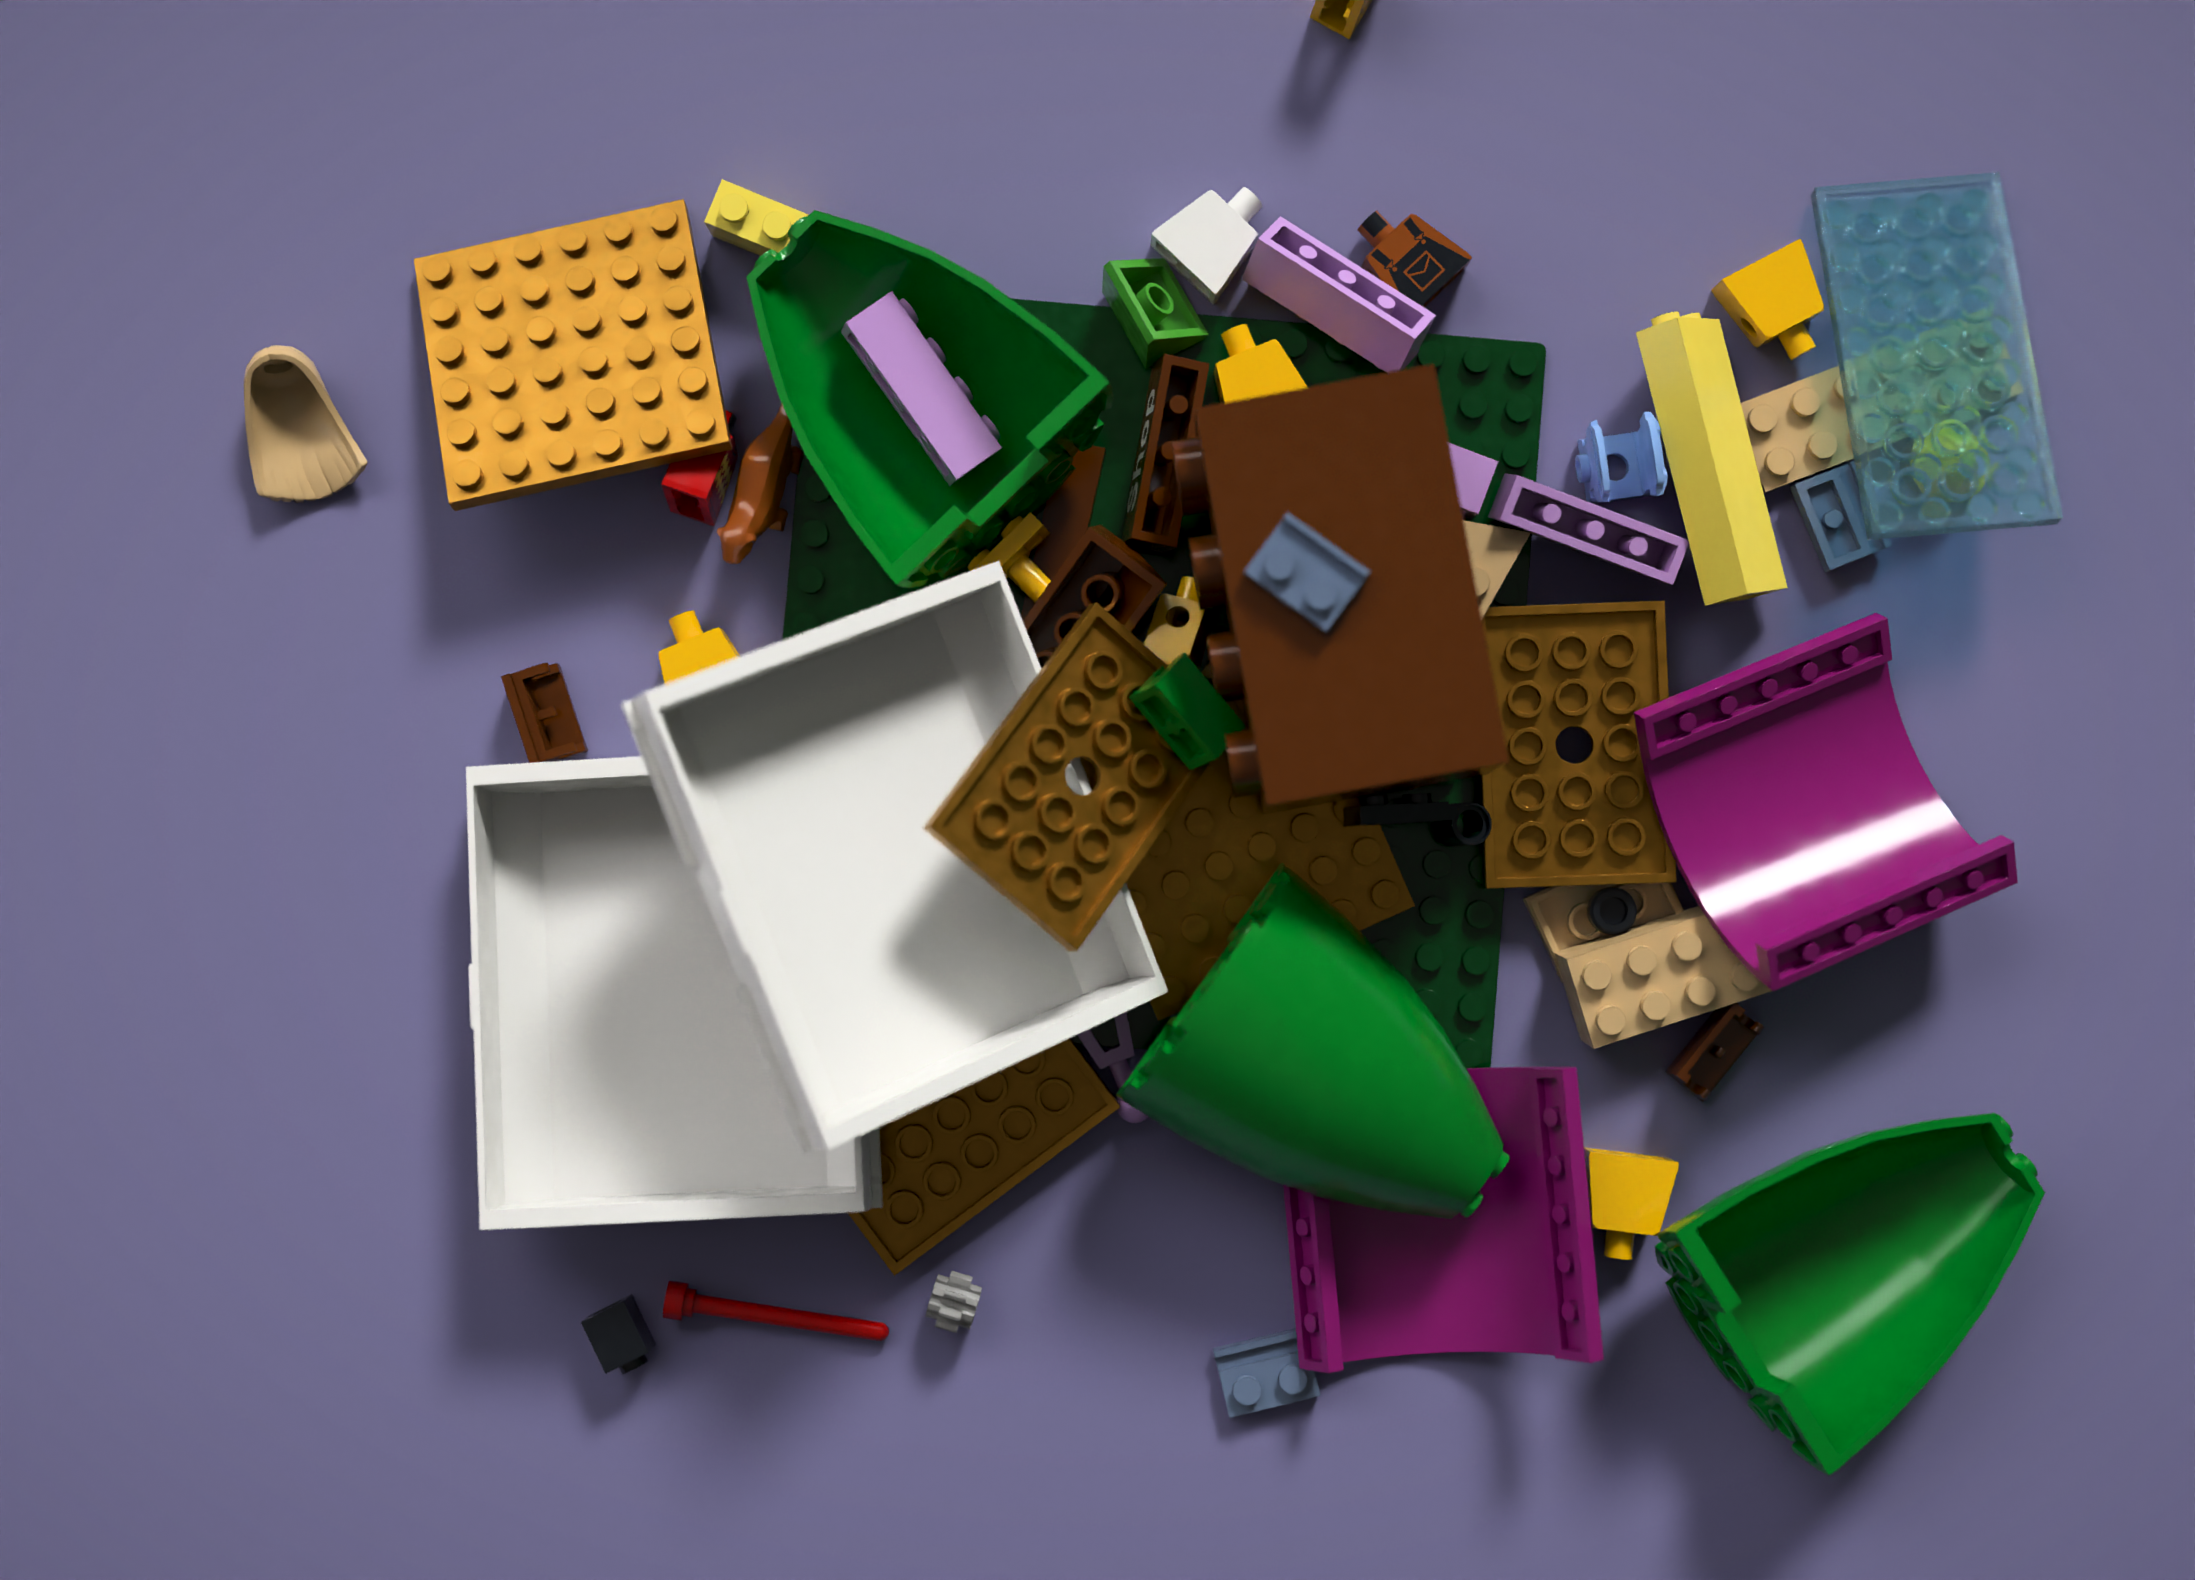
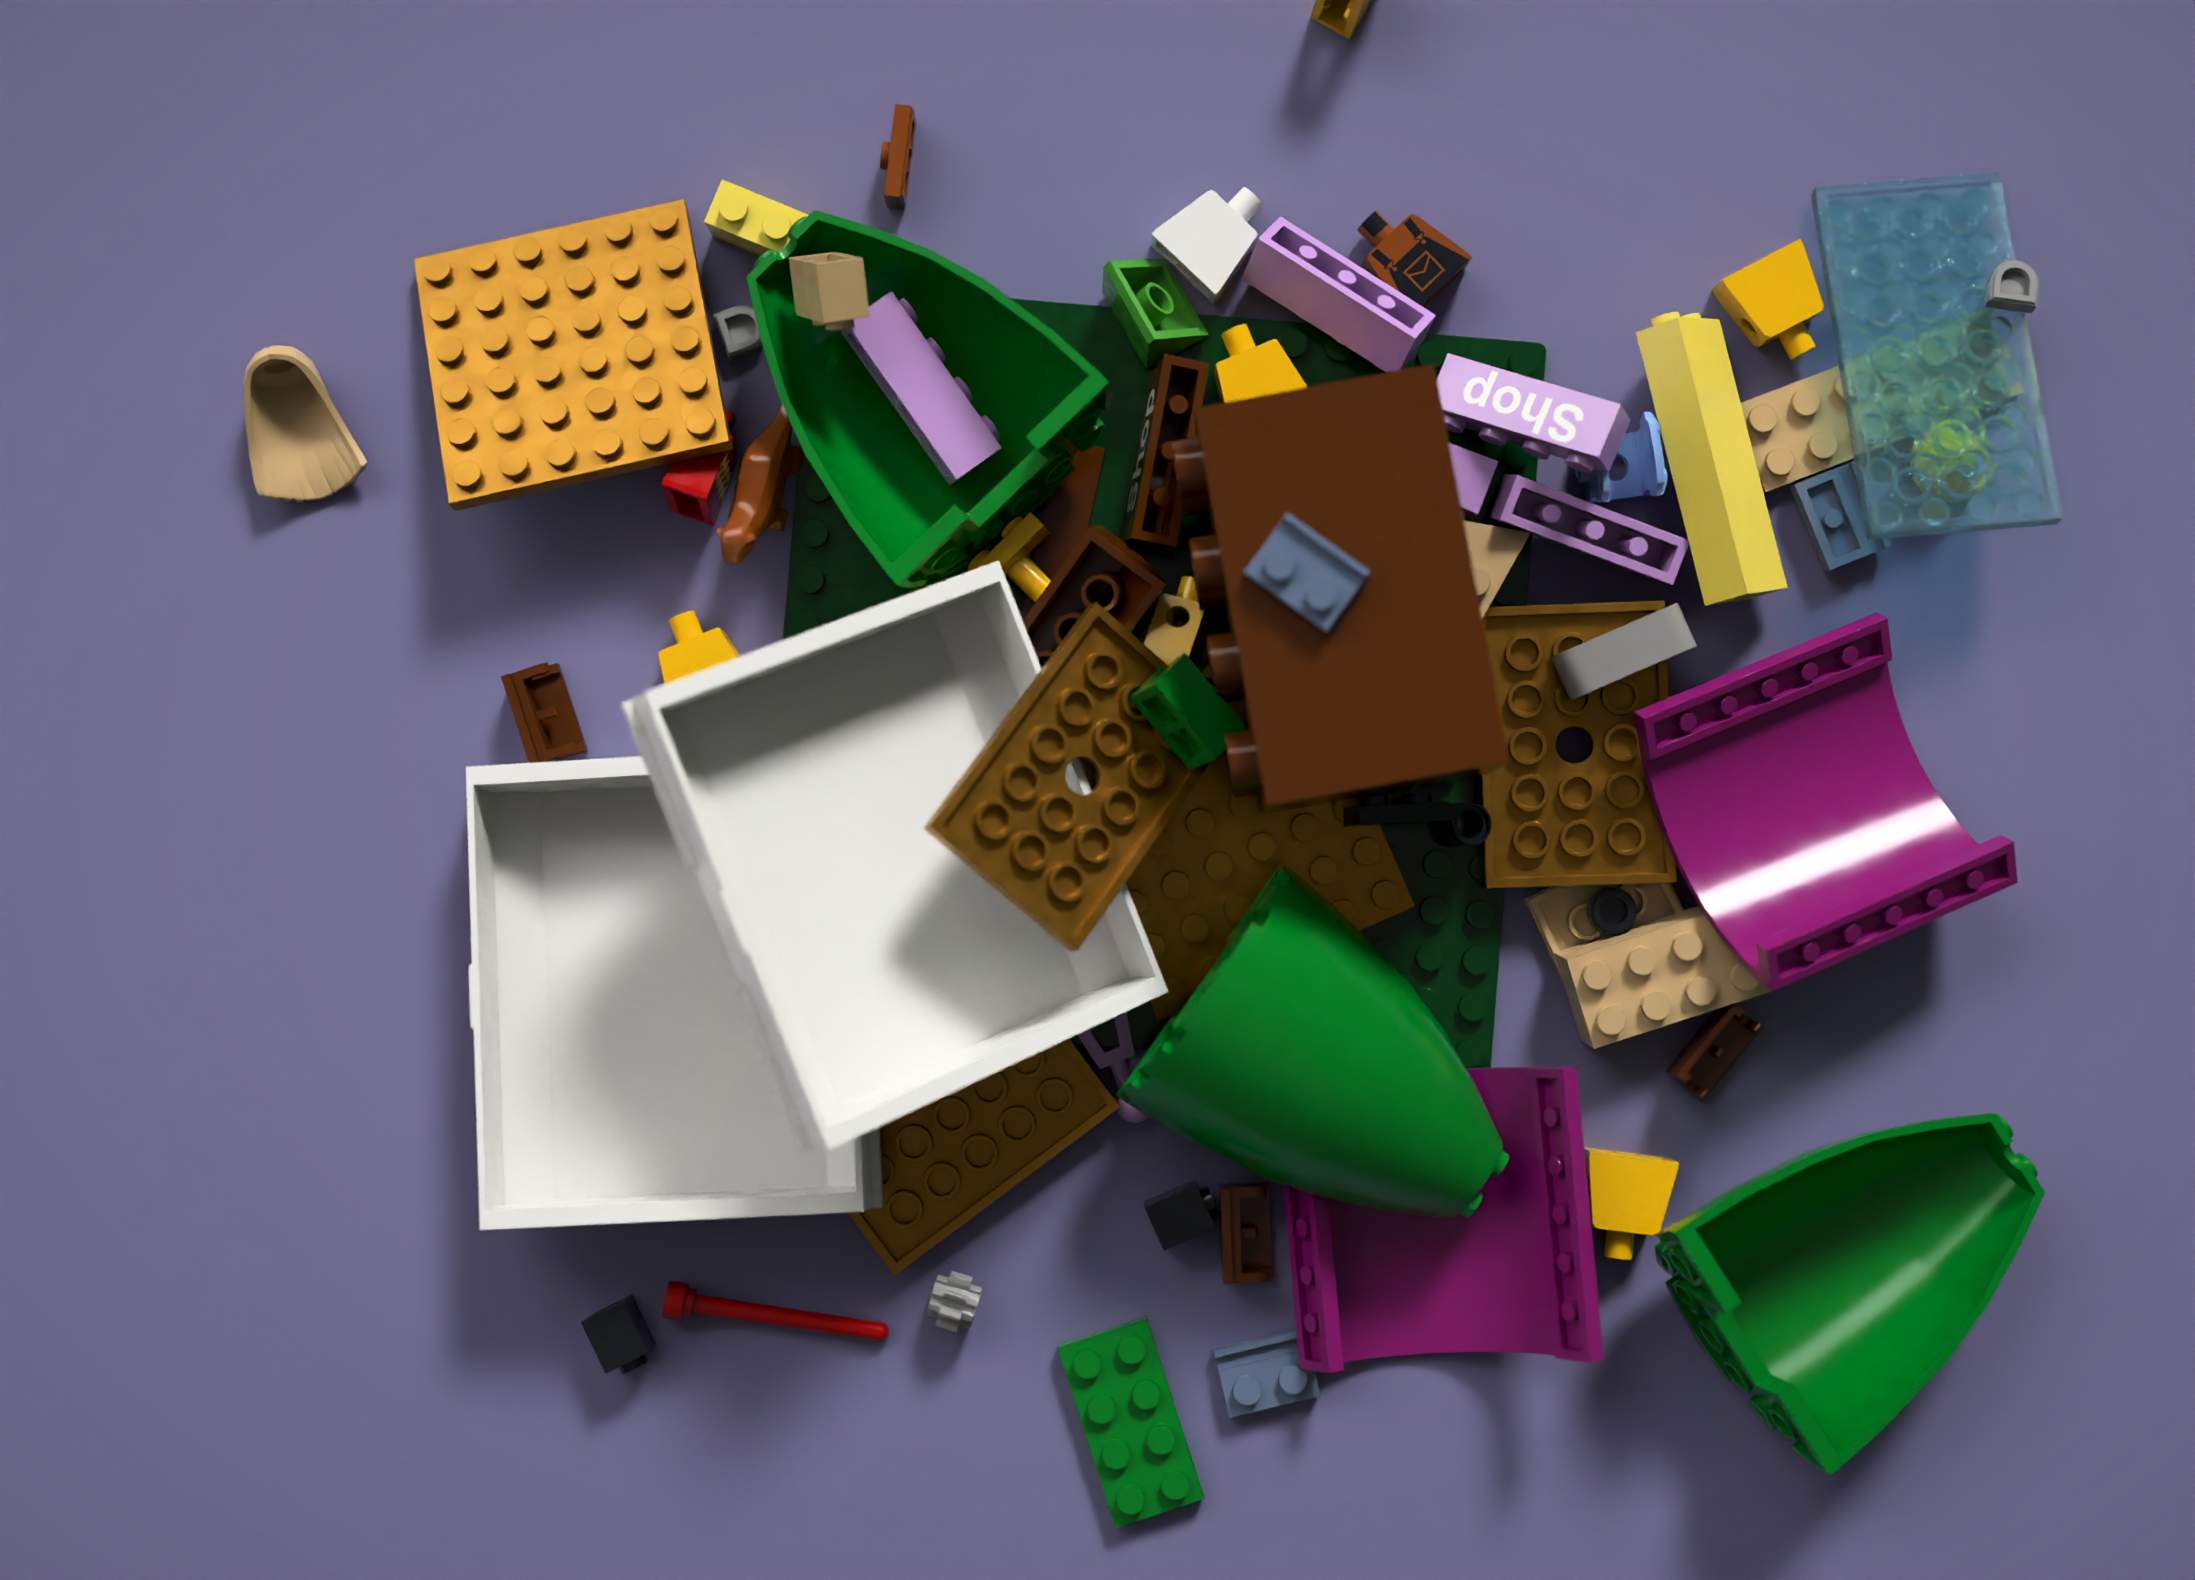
(738, 330): none -> light grey tile
(829, 289): none -> tan brick
(897, 156): none -> dark orange plate
(1131, 1422): none -> green plate
(1181, 1213): none -> black brick
(1245, 1232): none -> reddish brown hinge
(1531, 414): none -> lavender brick
(1624, 651): none -> light grey beam
(2012, 287): none -> light grey tile

